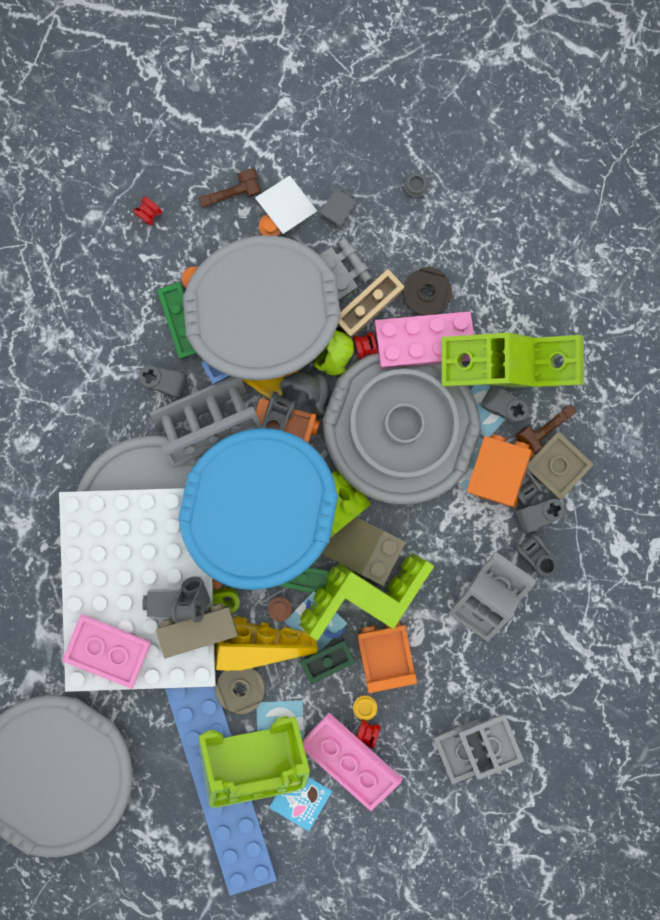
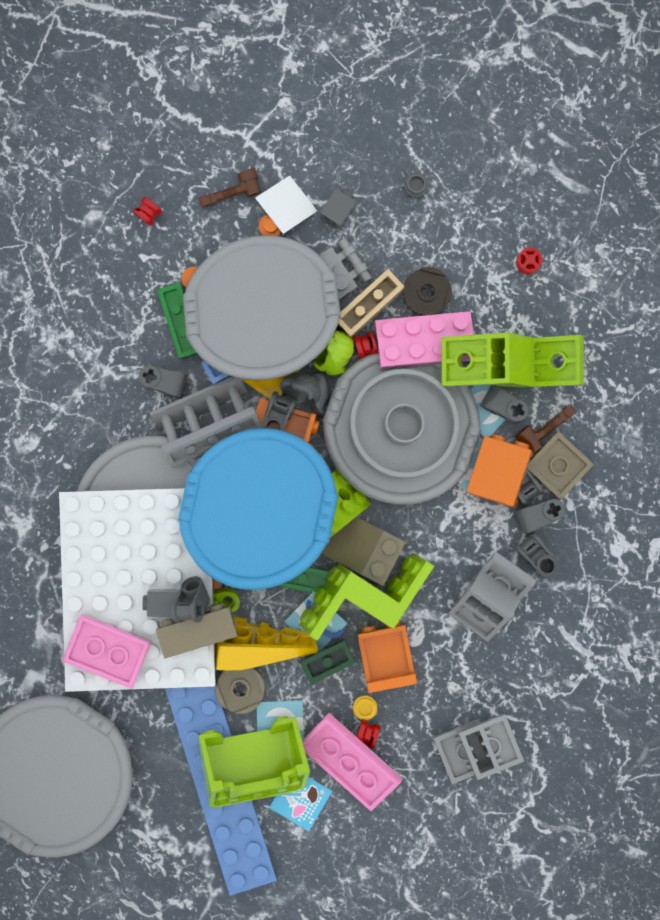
(279, 609): dark orange plate -> none
(529, 261): none -> red wheel

